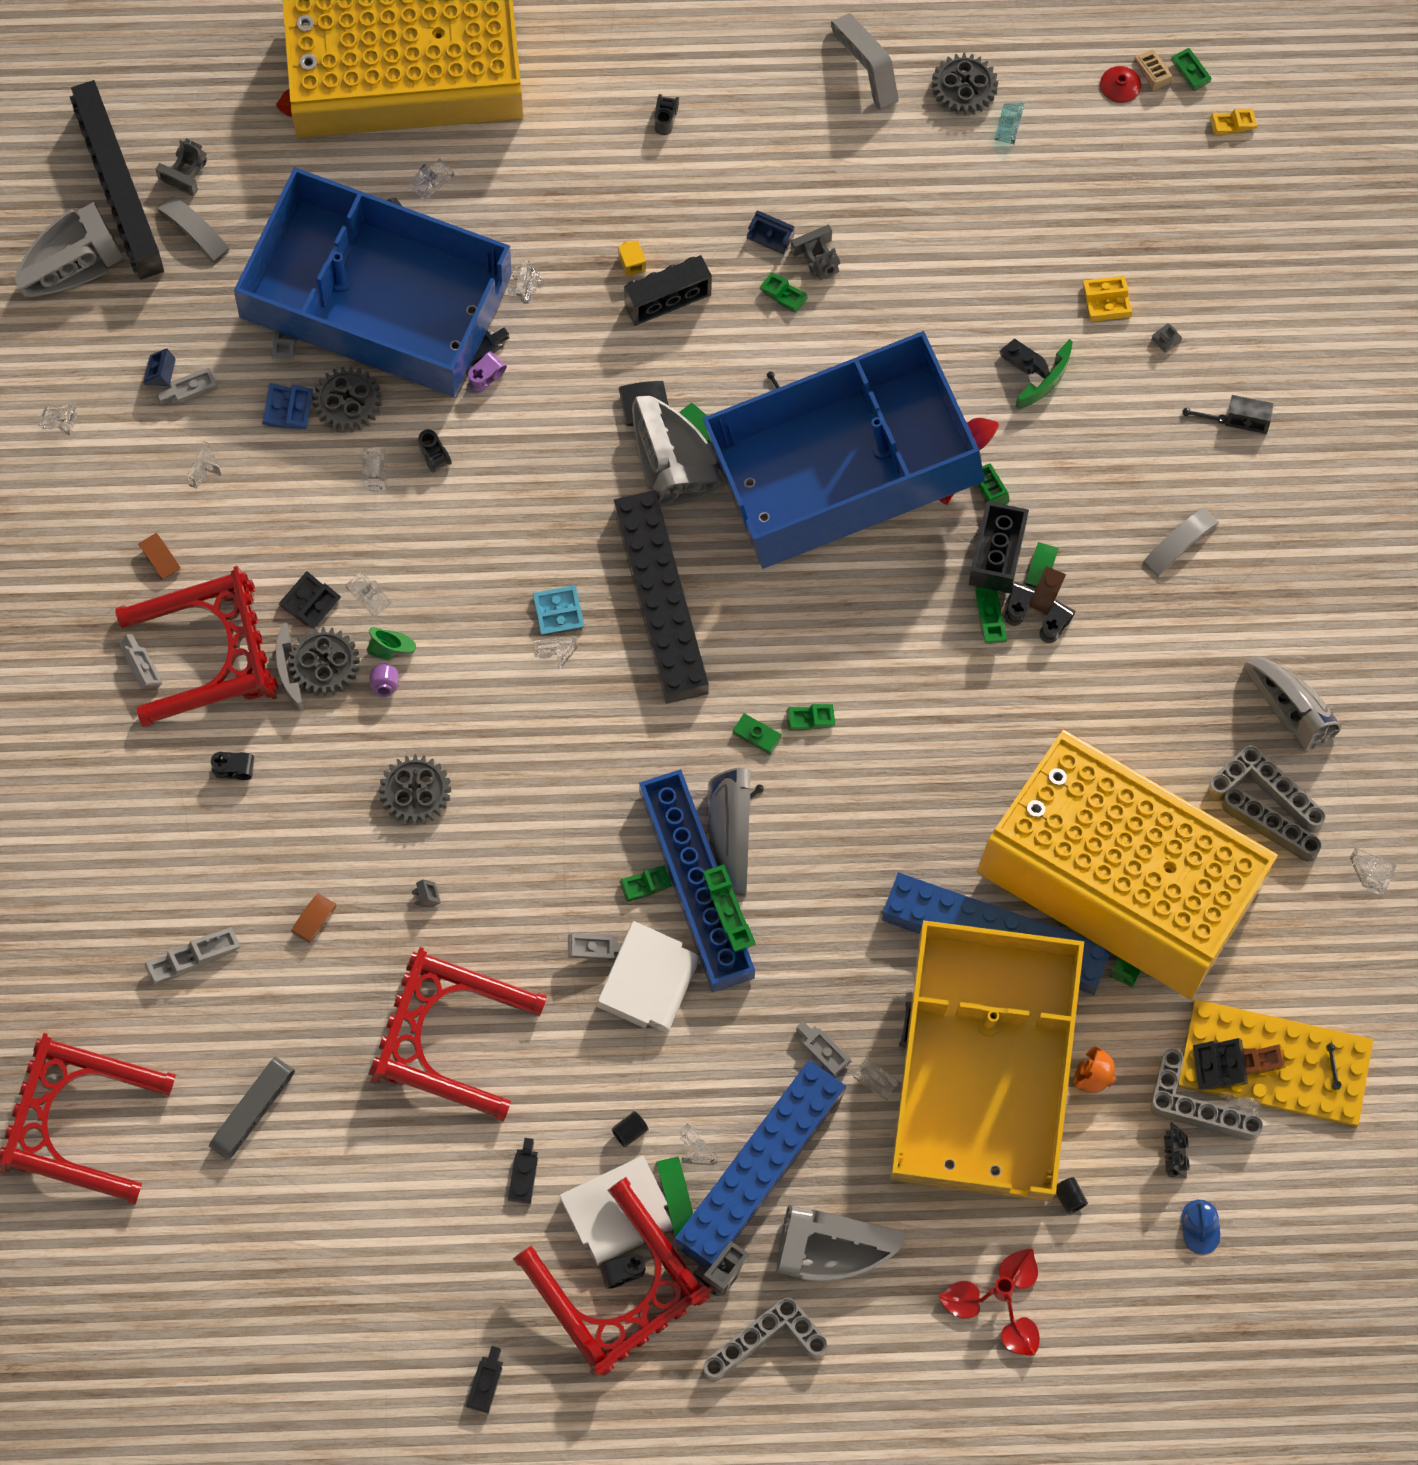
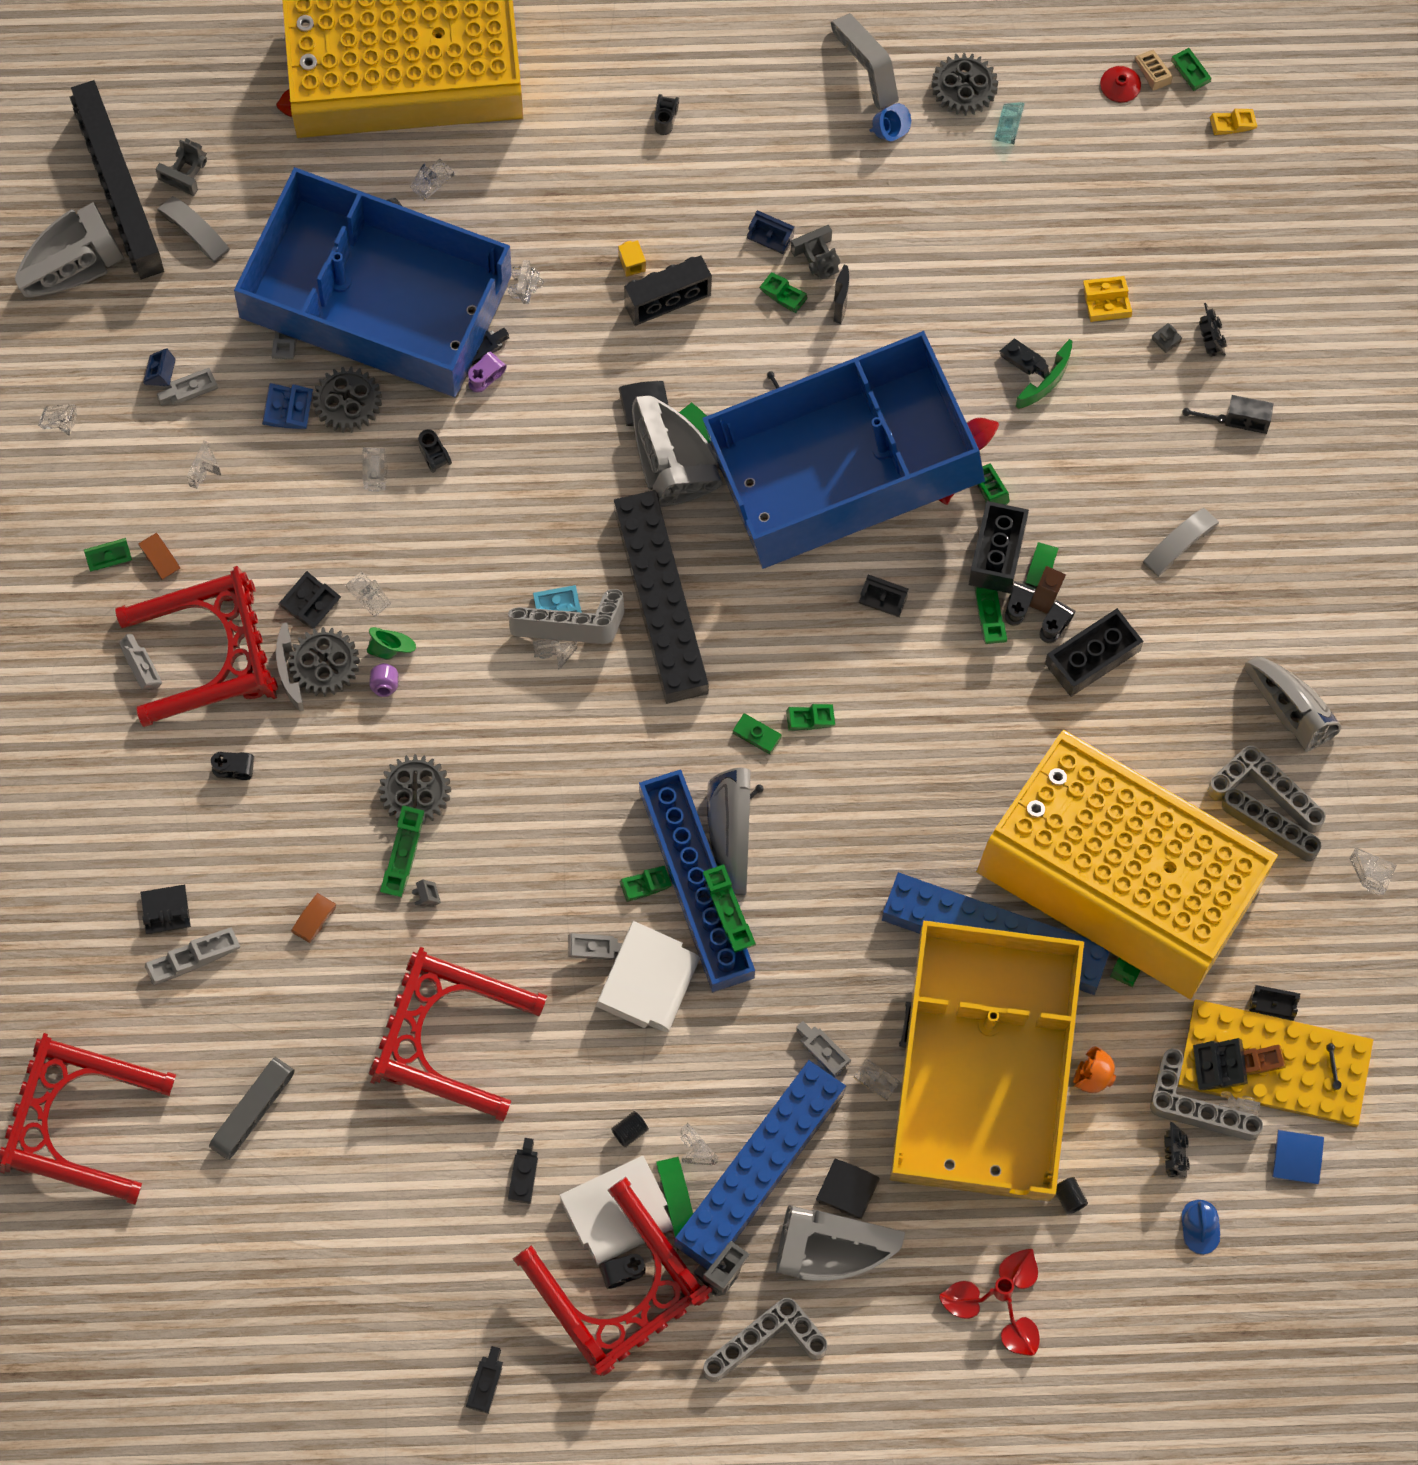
(107, 554): none -> green plate
(165, 909): none -> black hinge
(403, 851): none -> green slope
(569, 625): none -> light grey beam
(841, 294): none -> black slope
(848, 1188): none -> black slope
(883, 595): none -> black hinge
(892, 122): none -> blue piece
(1094, 652): none -> black brick
(1210, 328): none -> black hinge
(1274, 1002): none -> black hinge
(1298, 1156): none -> blue slope

